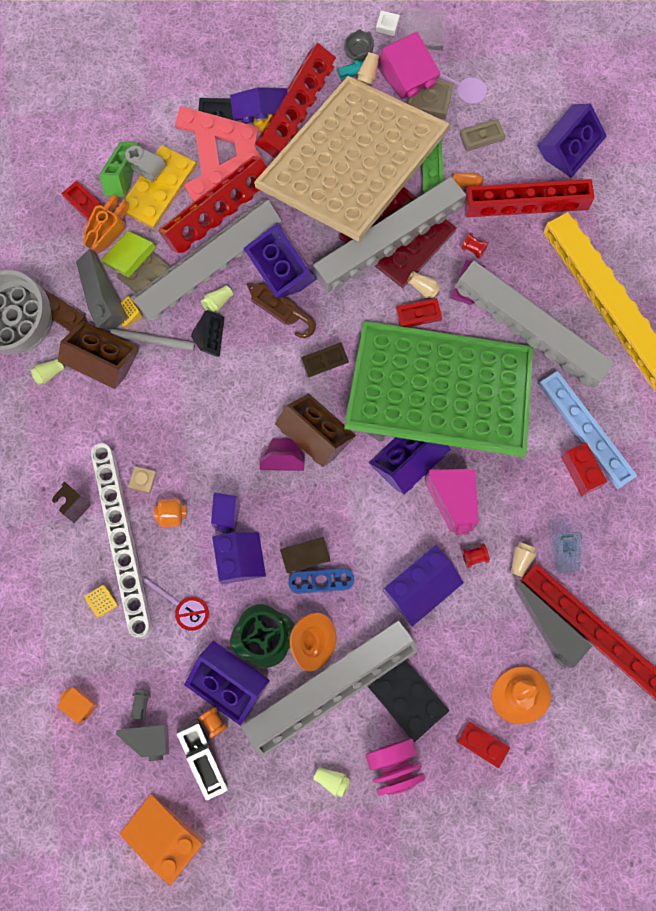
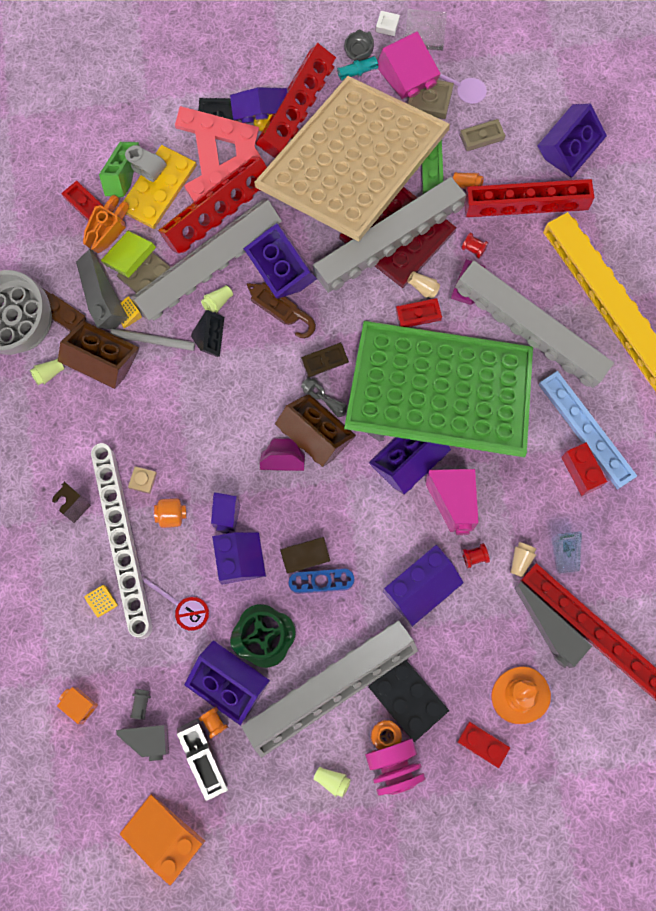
(313, 641): orange hat -> none
(337, 407): none -> dark grey piece
(368, 70): tan cone -> none
(388, 726): none -> orange head

